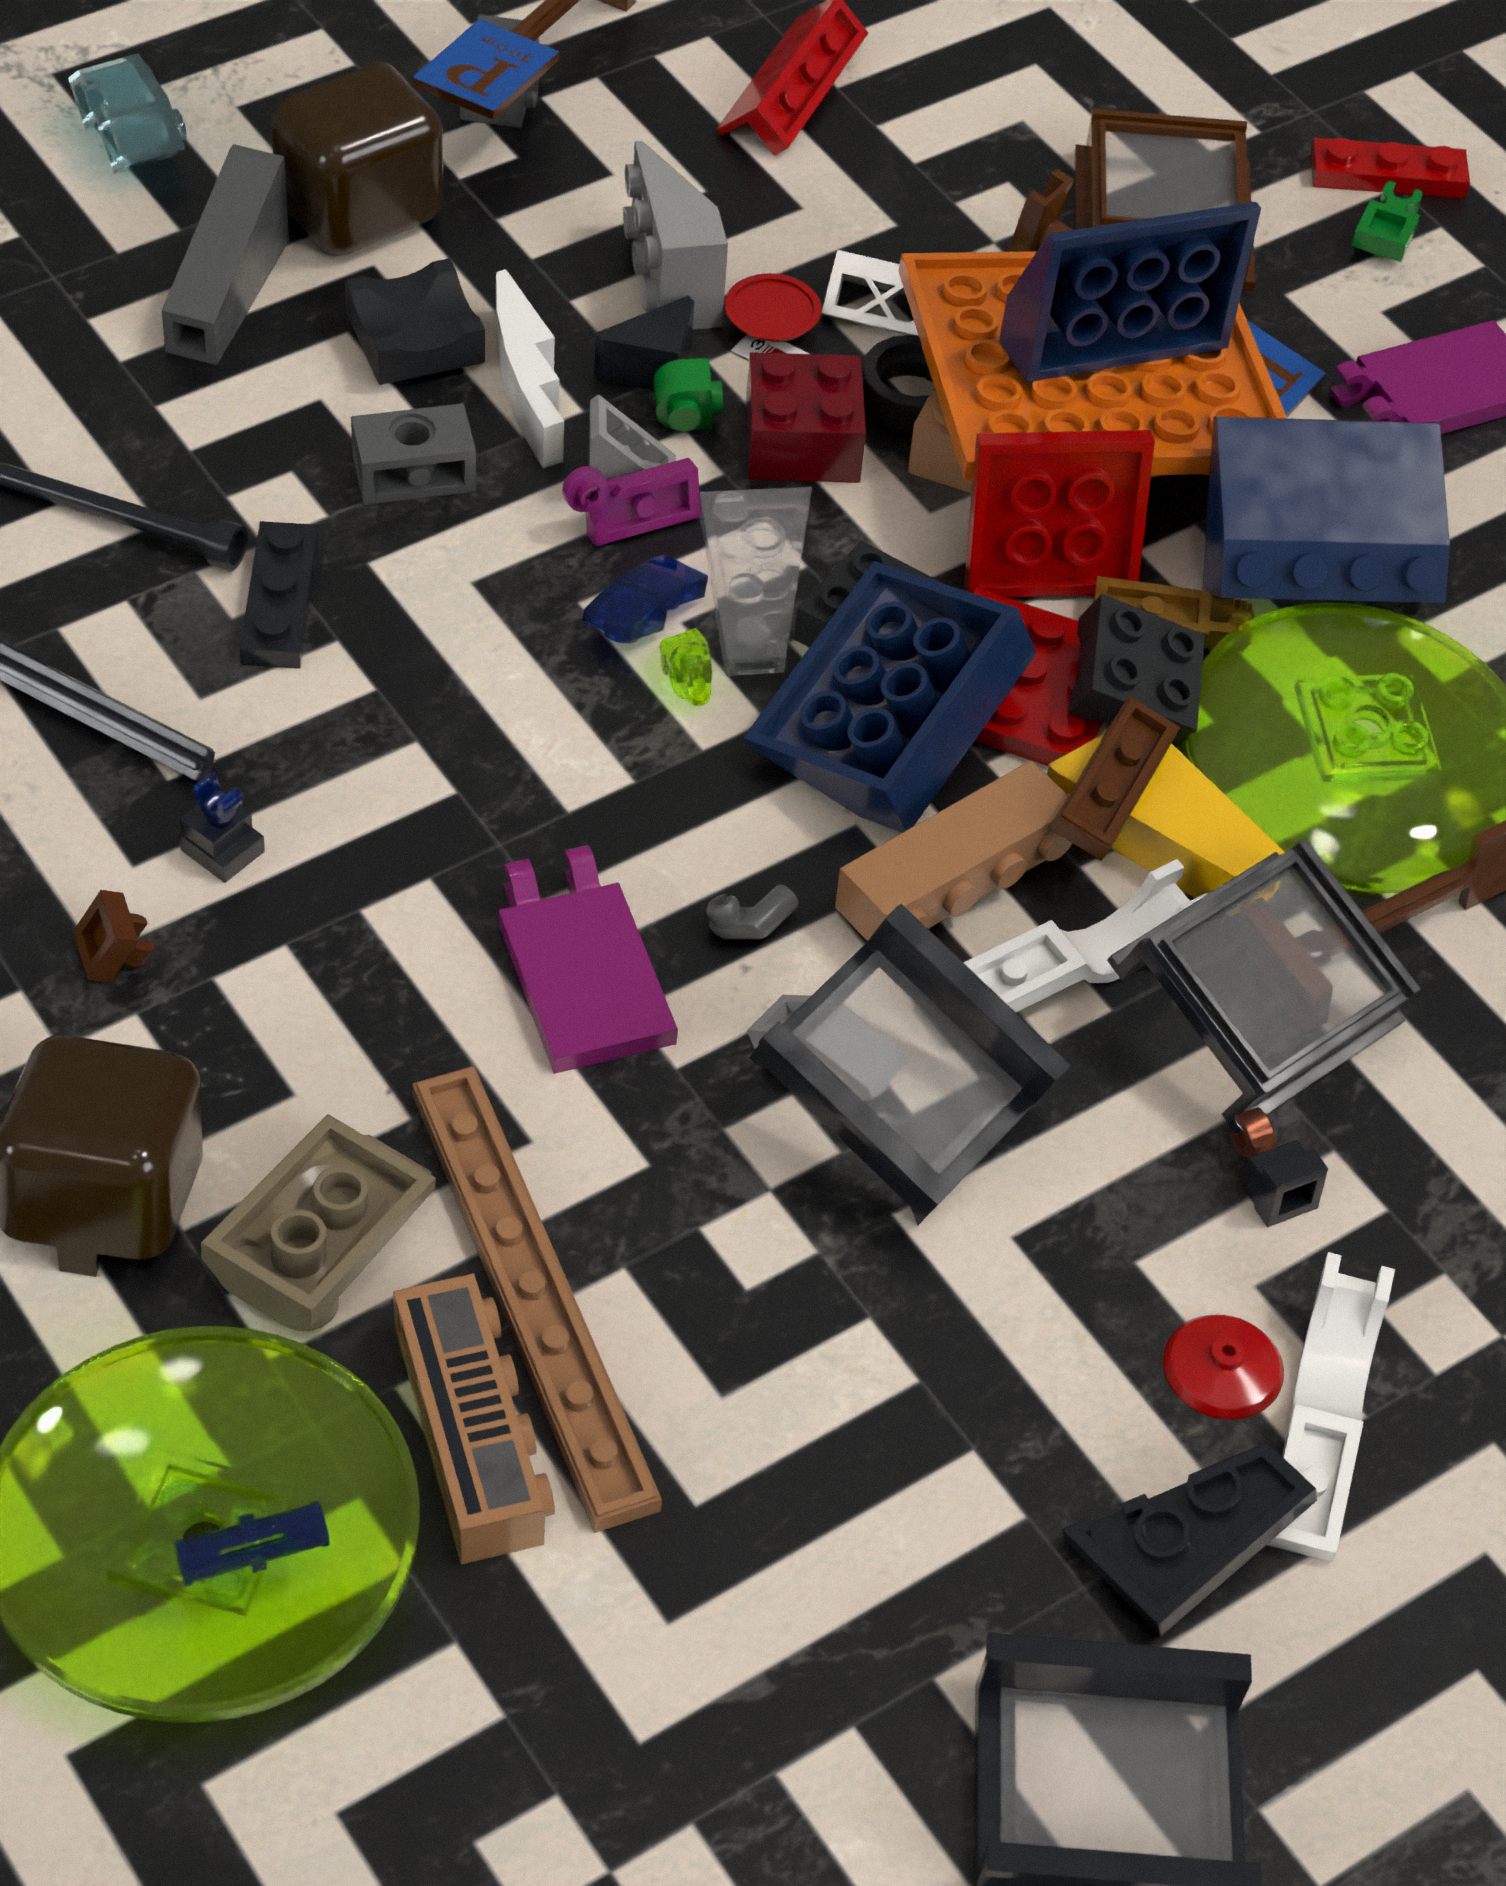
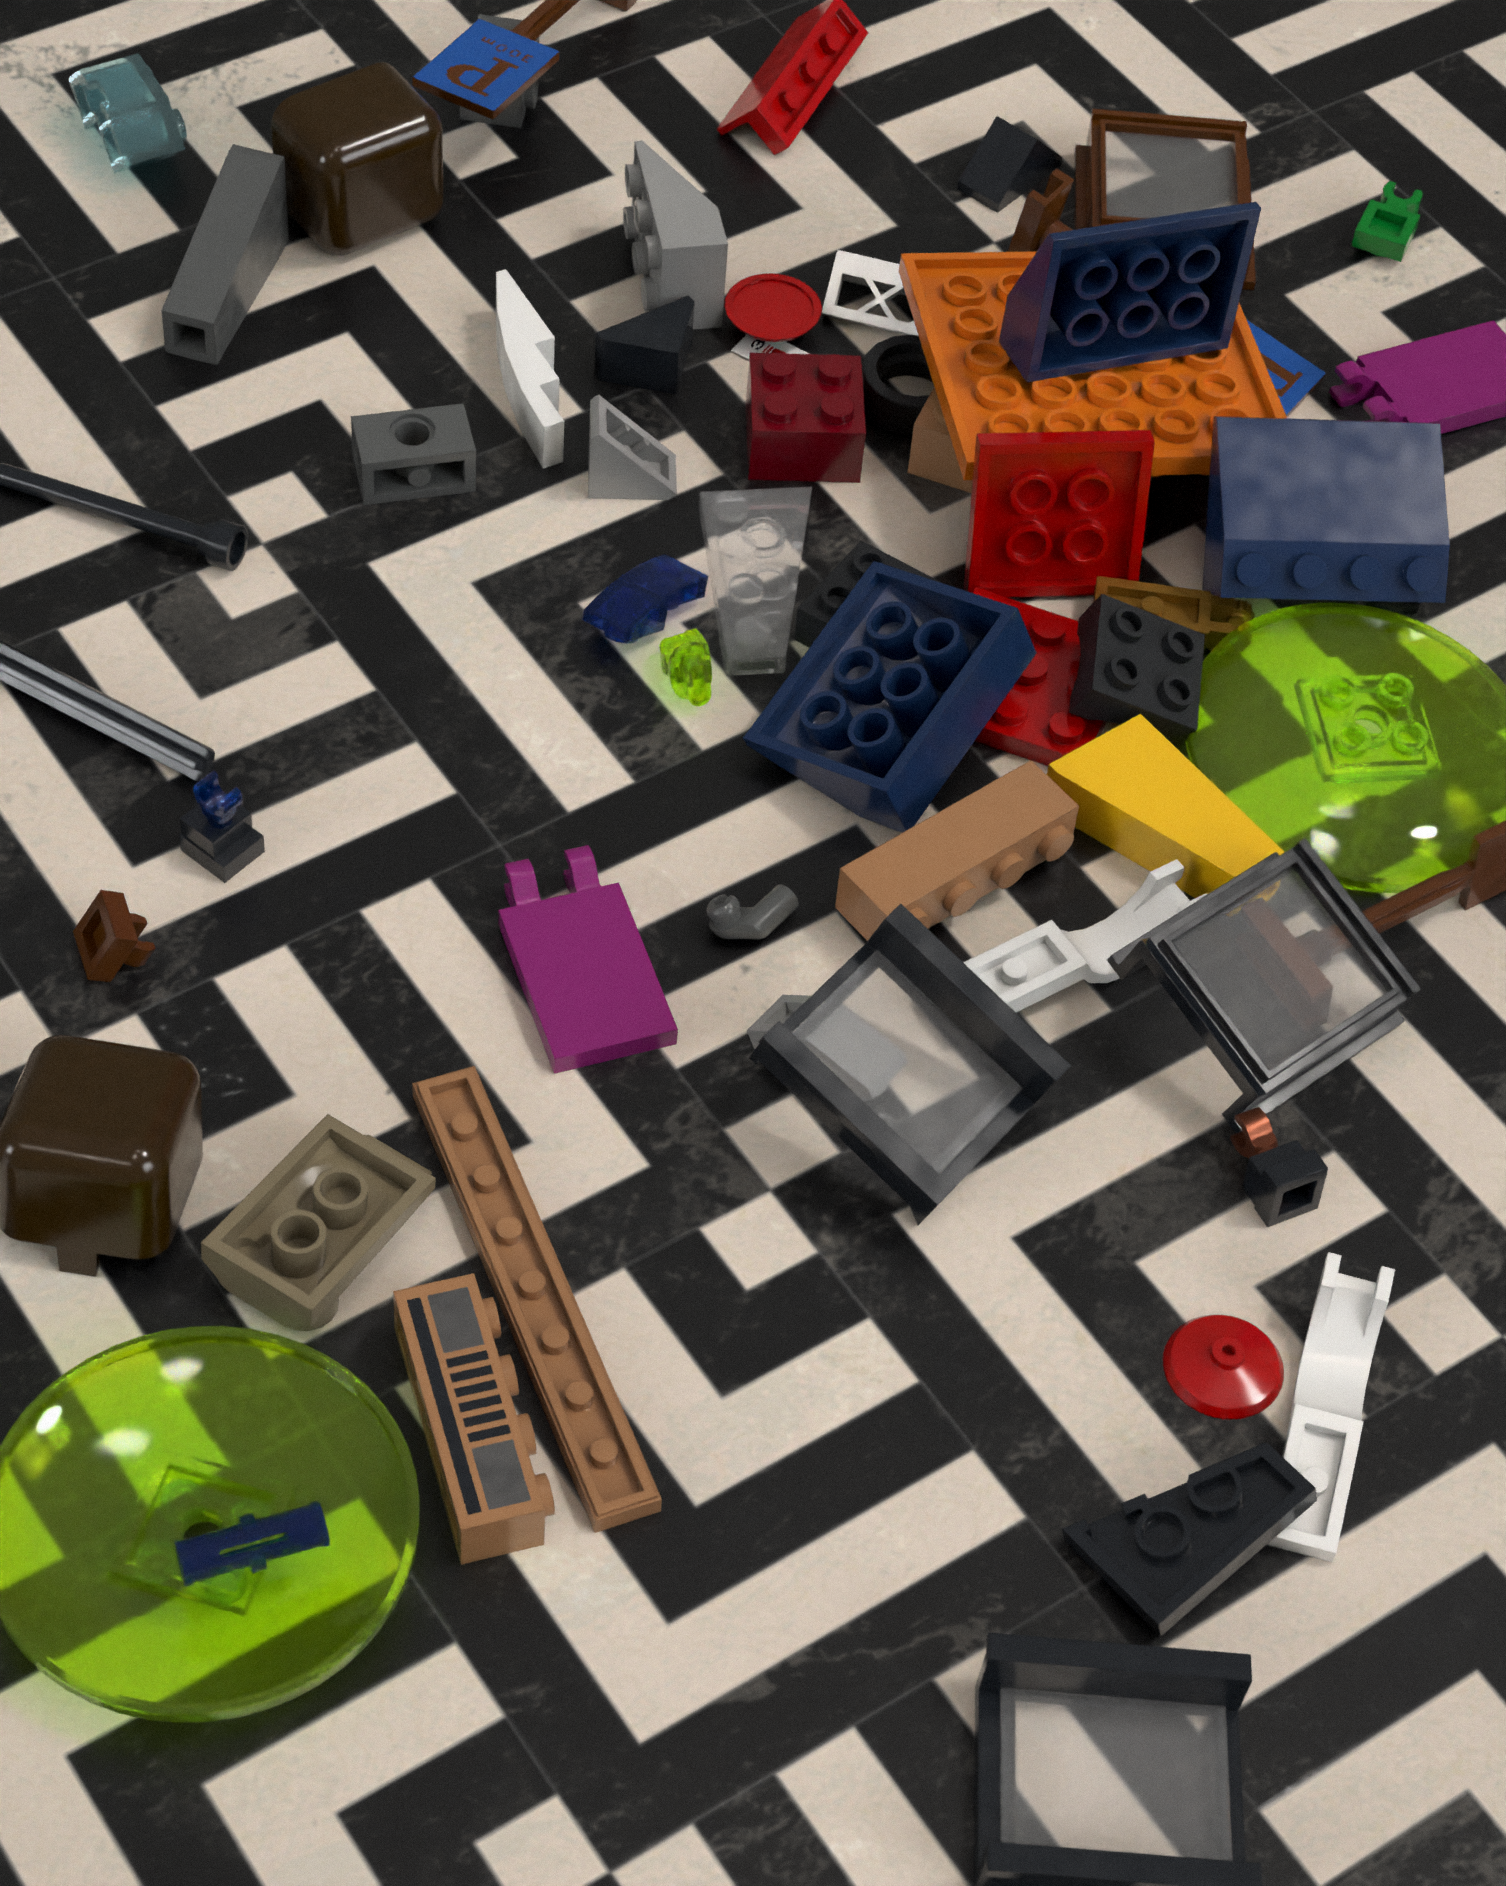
(279, 595): black plate -> none
(415, 323): black brick -> none
(635, 500): magenta hinge -> none
(687, 395): green plate -> none
(1006, 166): none -> black slope
(1114, 778): reddish brown tile -> none
(1370, 165): red plate -> none

